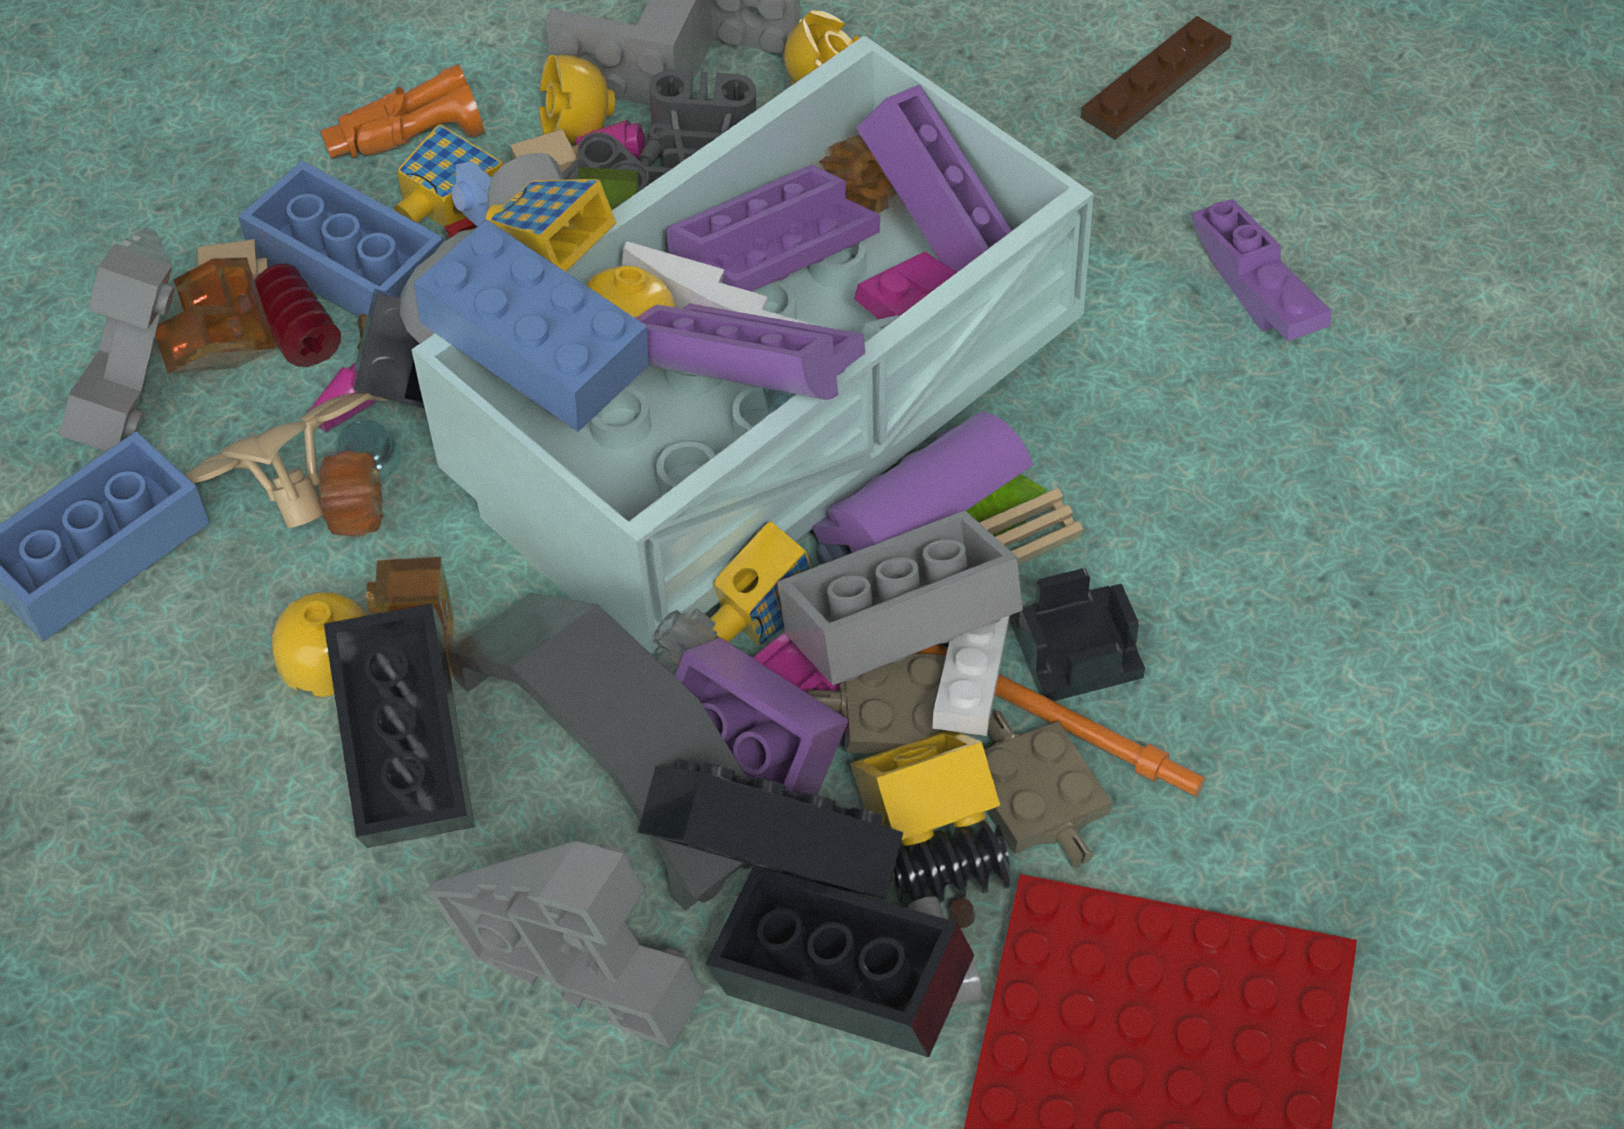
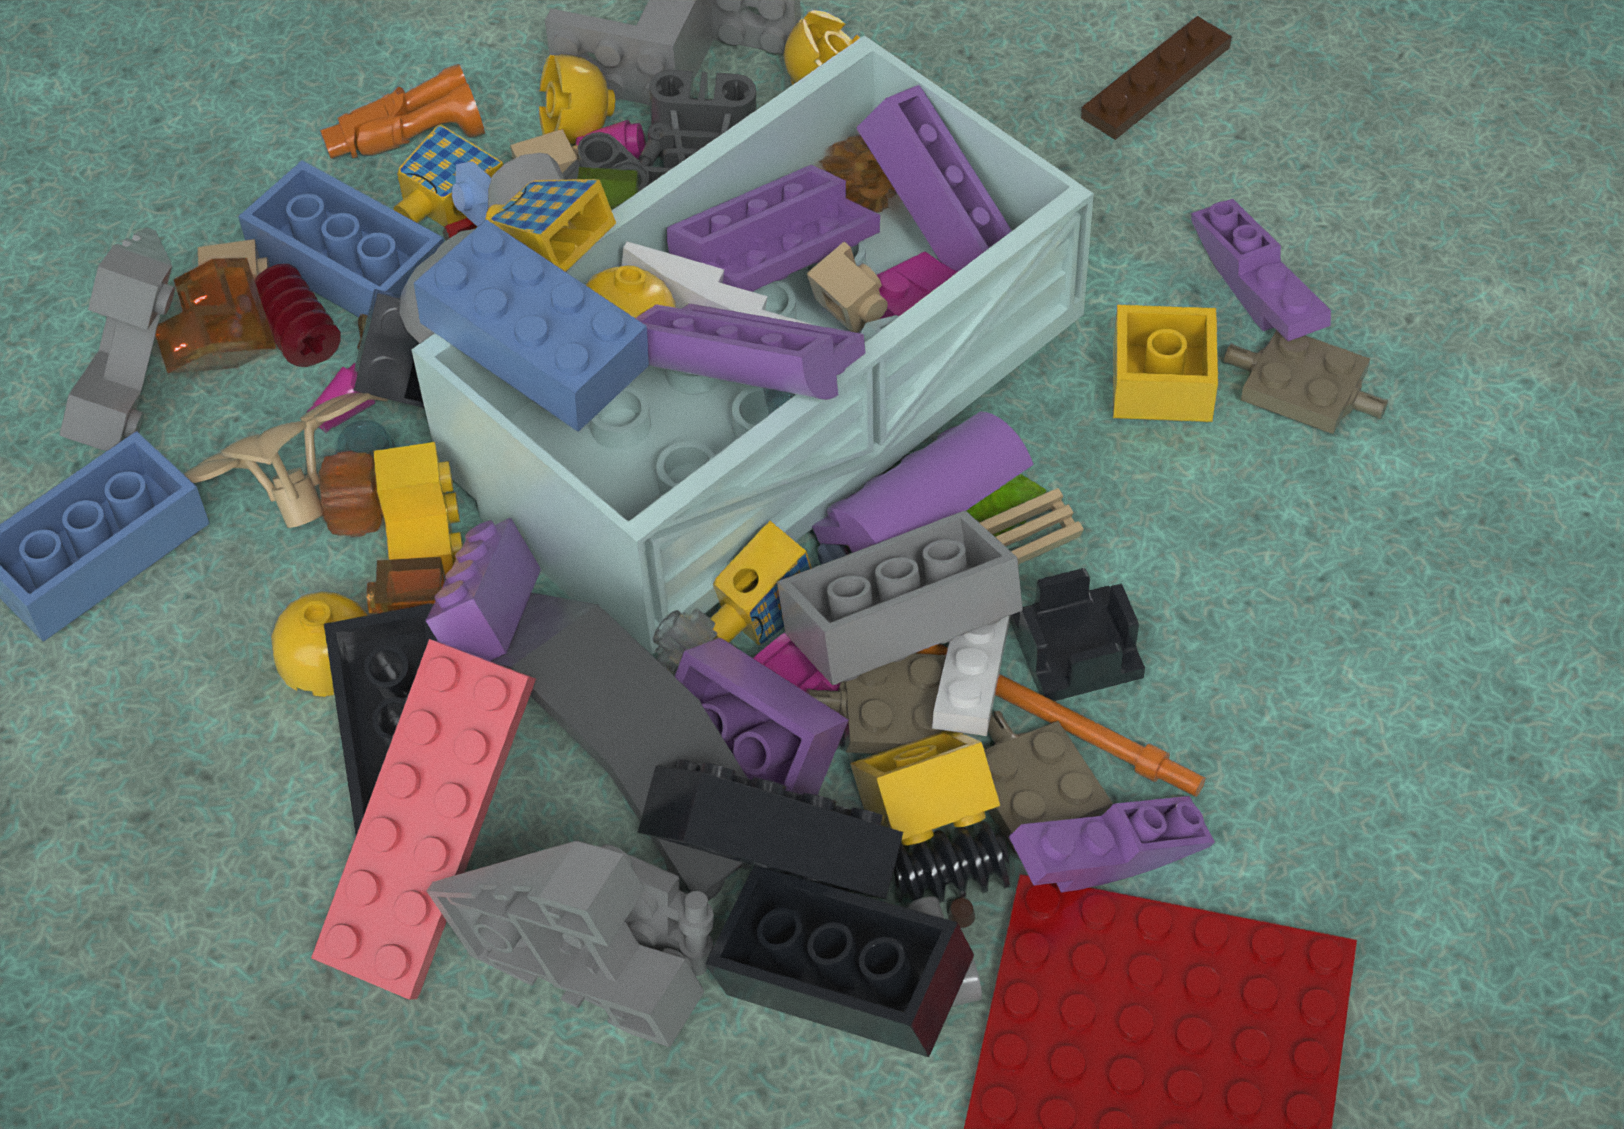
(416, 503): none -> yellow brick
(422, 817): none -> coral plate
(485, 591): none -> medium lavender brick
(670, 917): none -> light grey plate
(847, 289): none -> tan brick
(1111, 846): none -> medium lavender slope
(1165, 363): none -> yellow brick
(1306, 381): none -> dark tan plate

